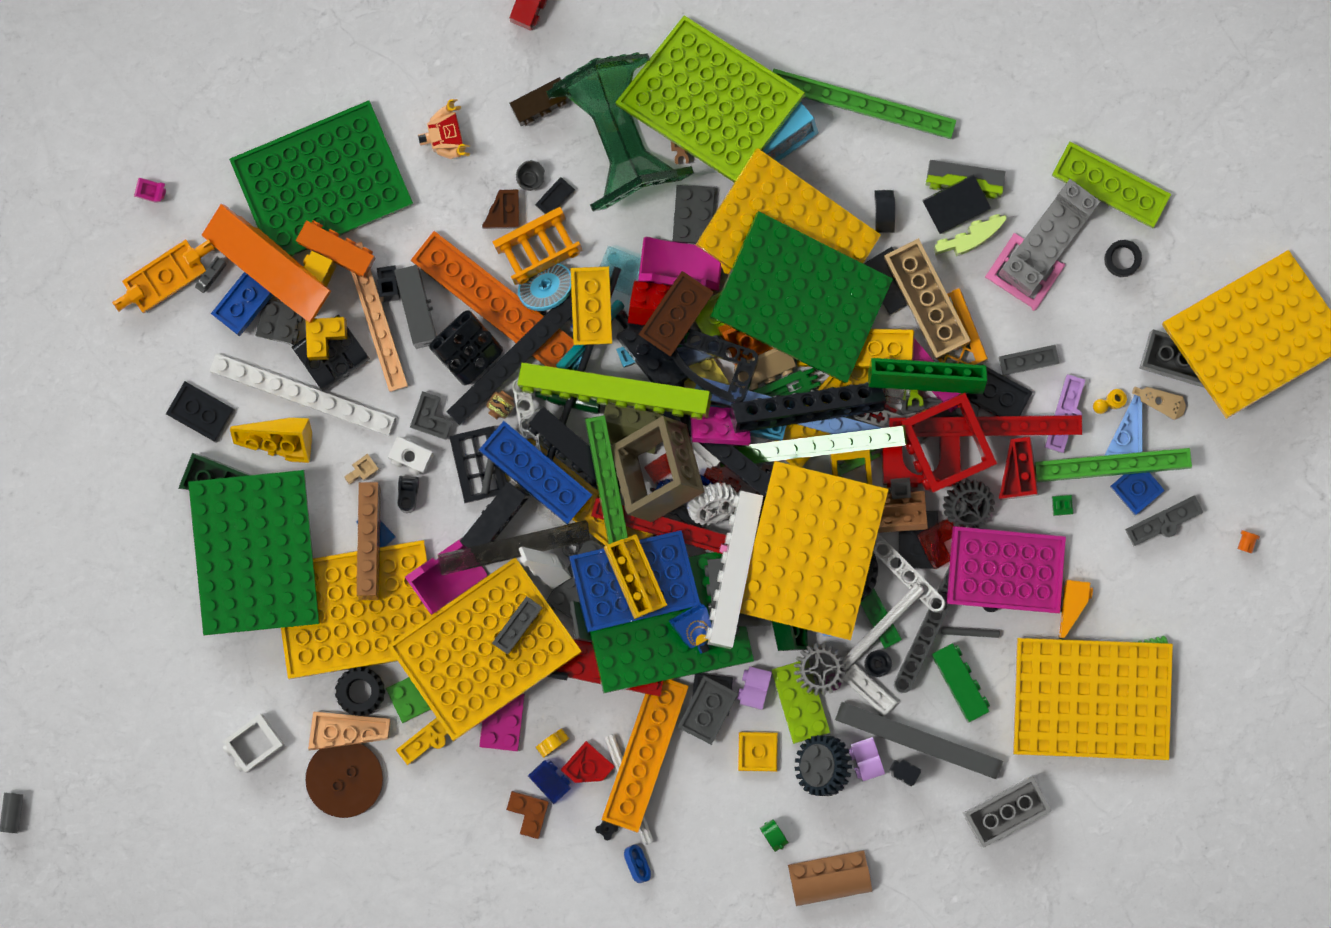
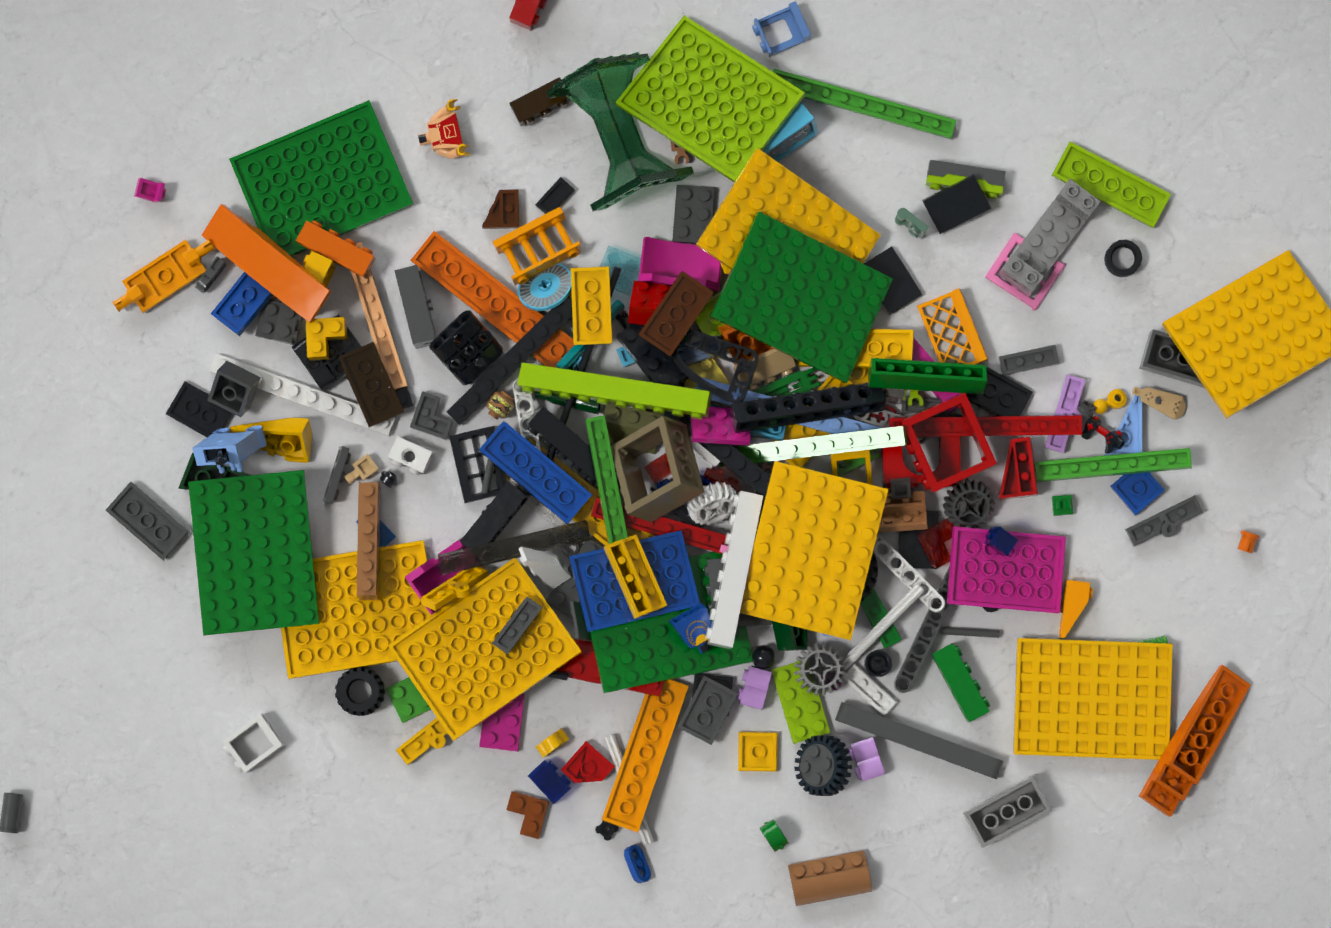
(147, 521): none -> dark grey plate
(229, 447): none -> light blue piece
(233, 388): none -> dark grey brick
(337, 475): none -> dark grey plate
(338, 730): light nougat wing -> none
(344, 780): reddish brown plate -> none
(371, 384): none -> dark brown plate
(387, 284): black brick -> none
(388, 478): none -> black plate
(404, 397): none -> black plate
(407, 492): black piece -> none
(457, 586): none -> yellow hinge
(530, 175): dark grey hair -> none
(763, 657): none -> black piece
(796, 25): none -> medium blue window
(884, 211): black brick -> none
(905, 772): black brick -> none
(915, 225): none -> sand green plate
(927, 299): tan brick -> none
(978, 234): yellowish green slope -> none
(1000, 540): none -> clear blue brick
(1086, 408): none -> dark grey bush
(1113, 439): none -> black piece
(1195, 741): none -> orange slope

